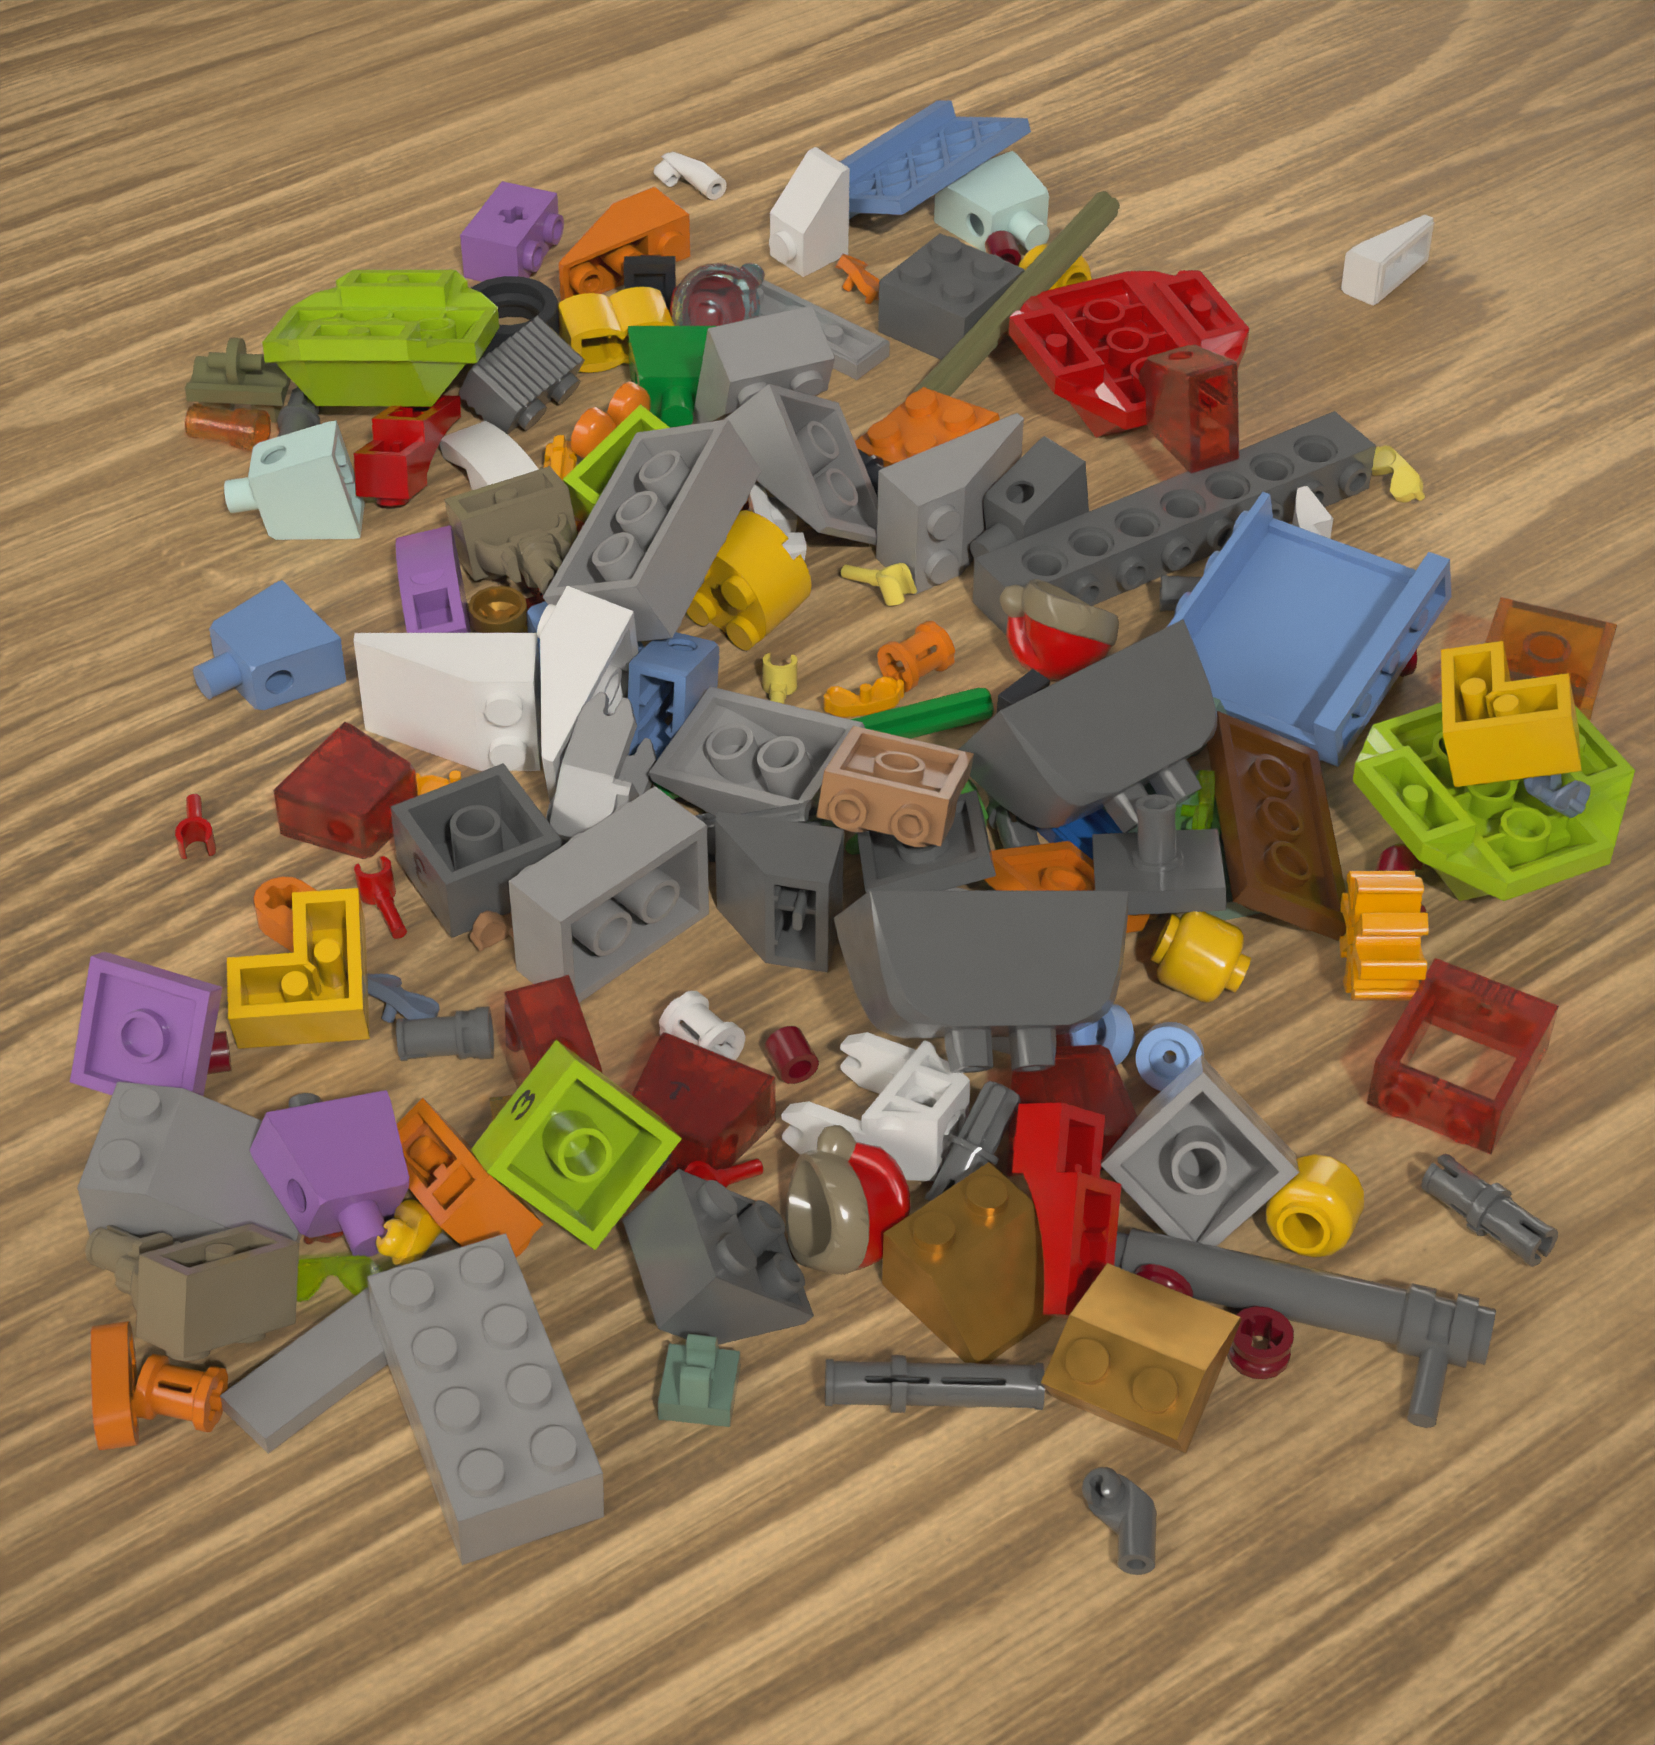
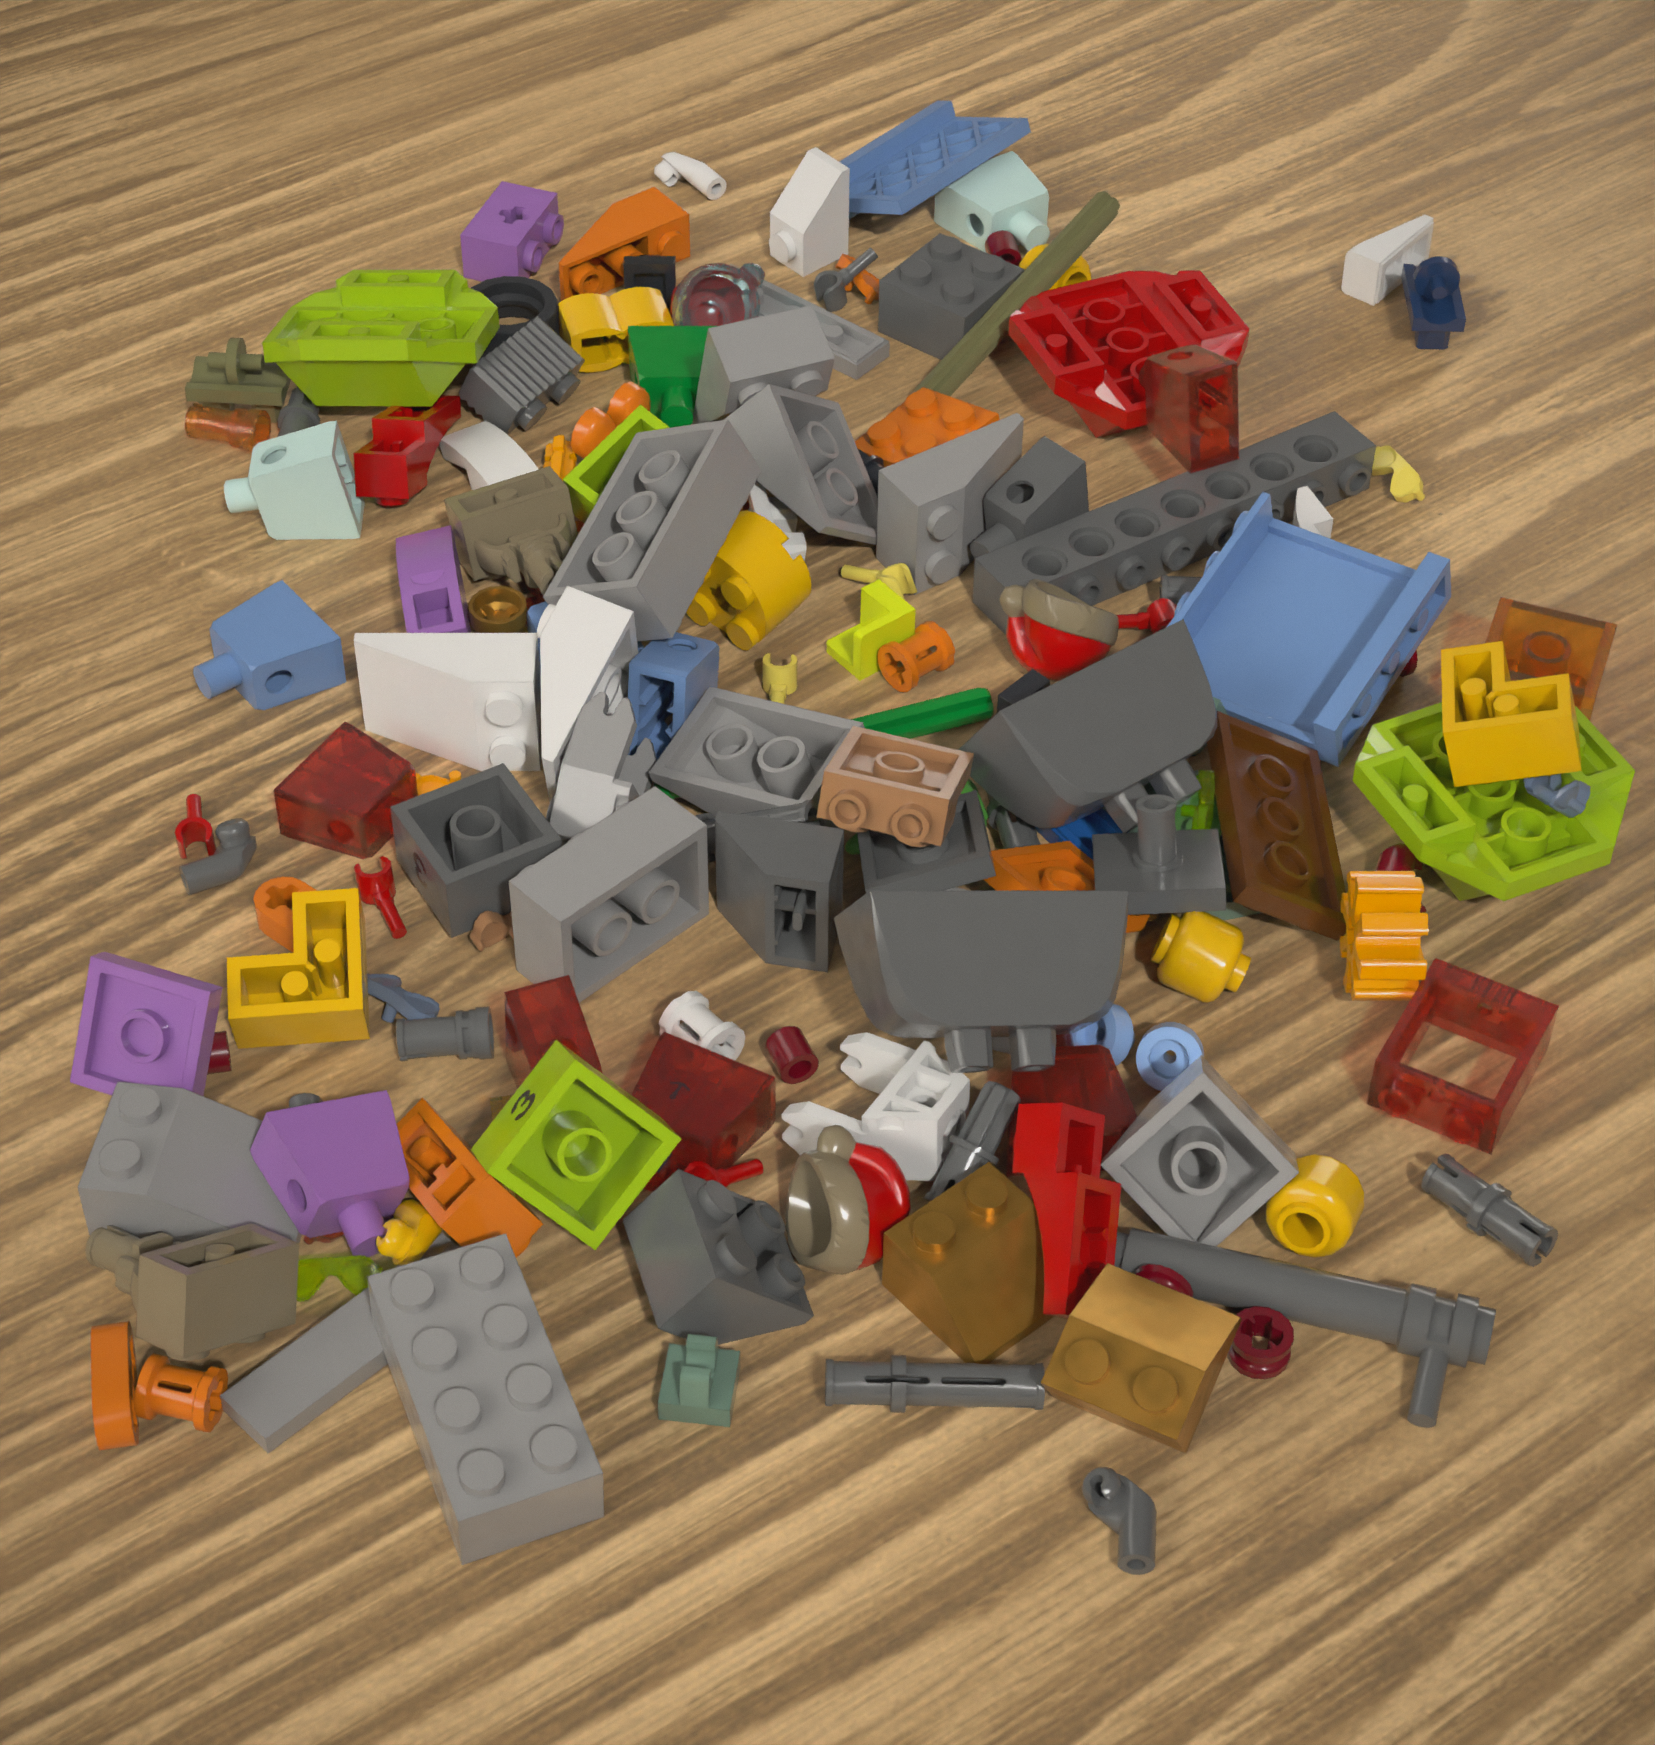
(226, 863): none -> dark grey arm
(831, 284): none -> dark grey hand
(880, 697): light orange piece -> none
(882, 620): none -> neon yellow panel
(1155, 618): none -> red hand
(1433, 301): none -> dark blue hips

